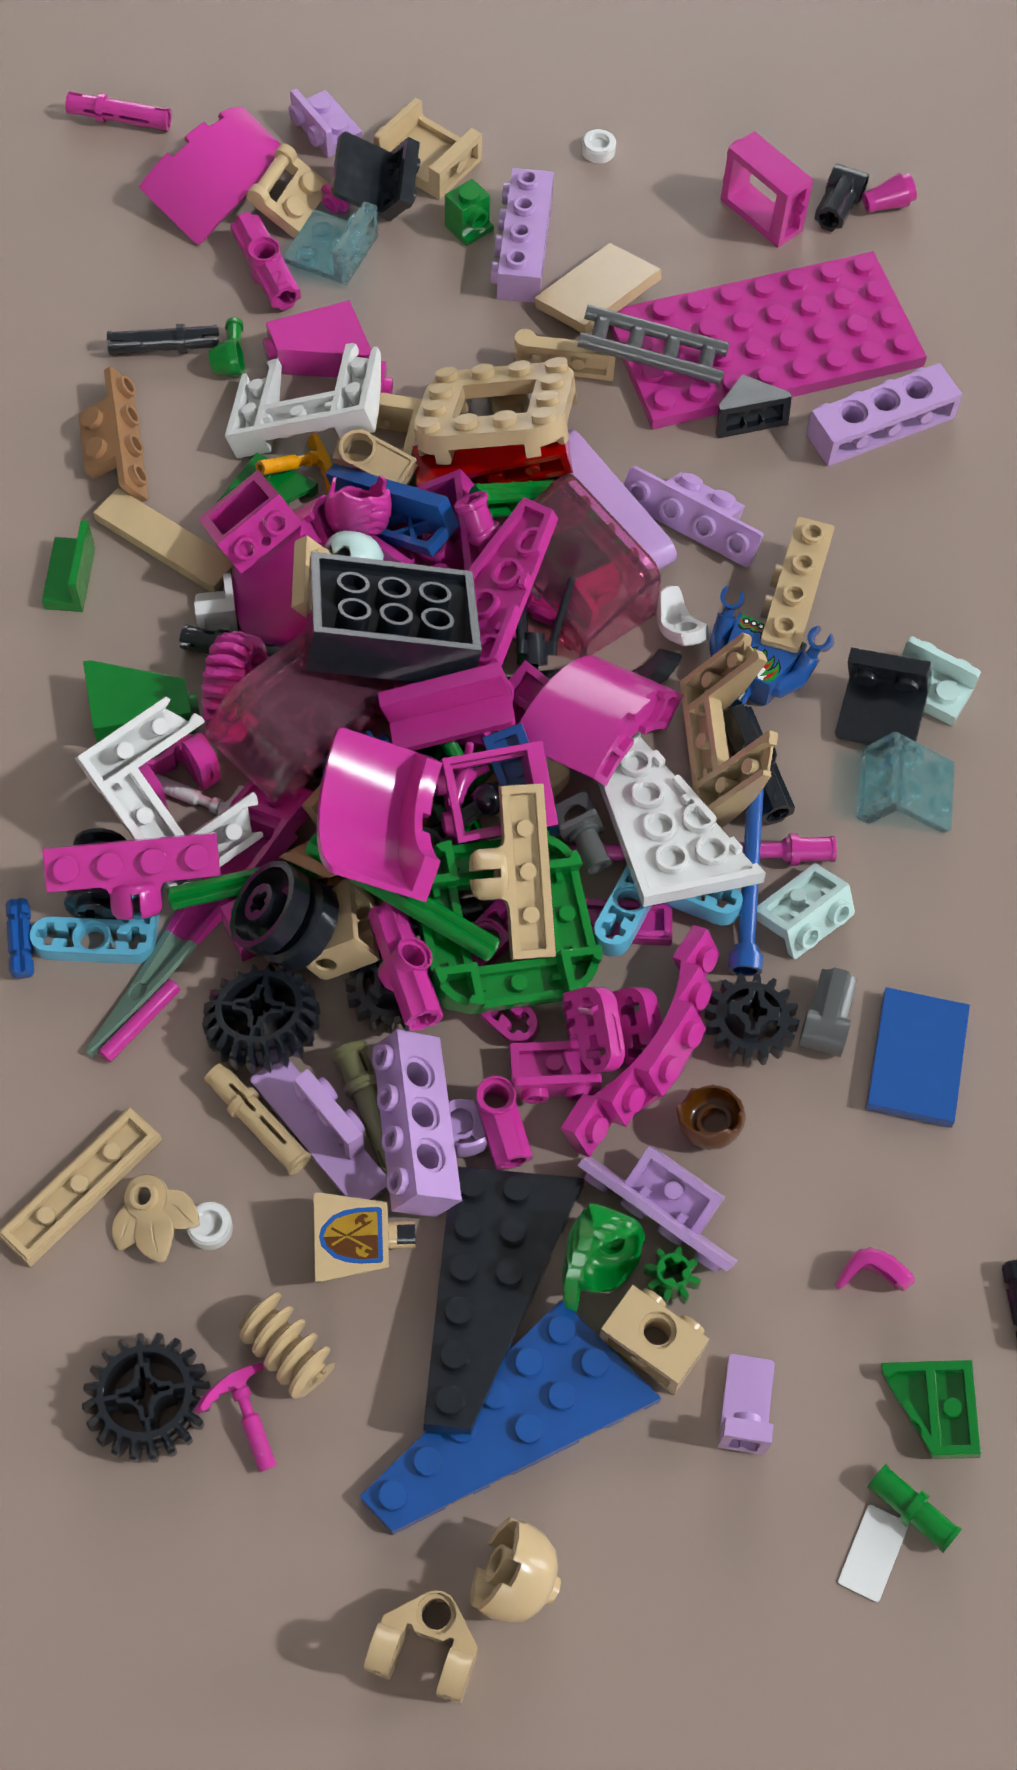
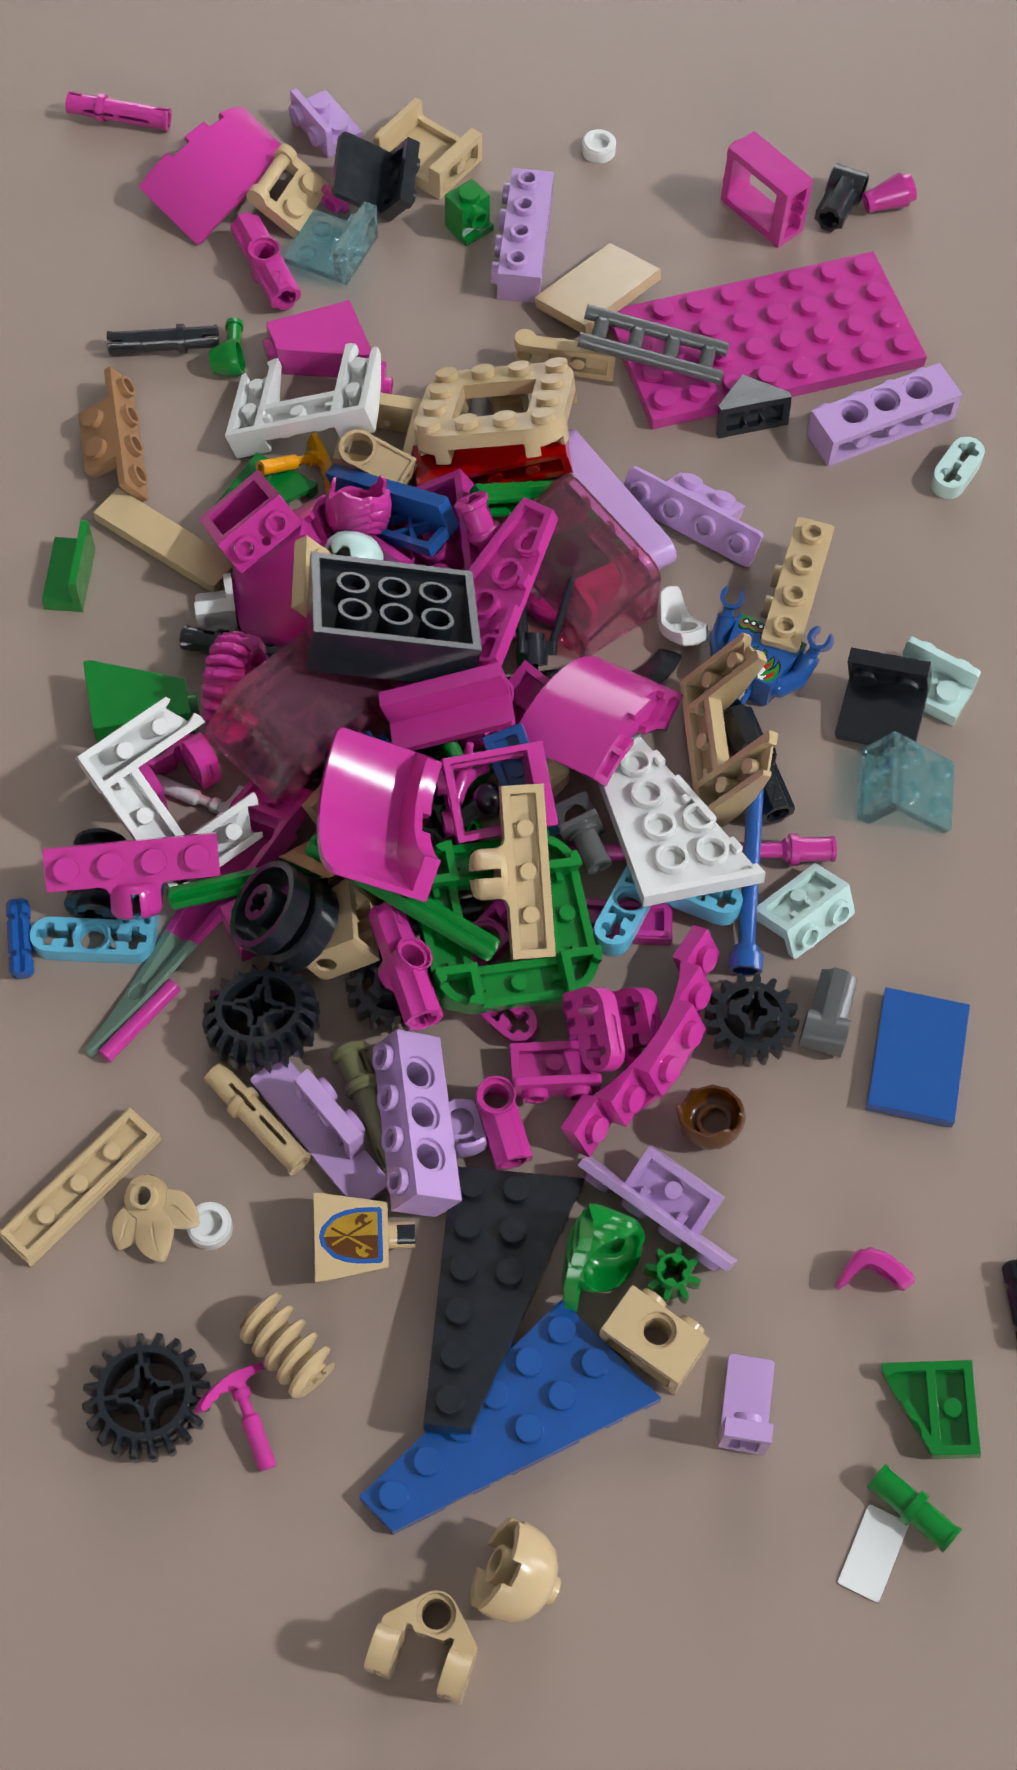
(963, 470): none -> light aqua beam

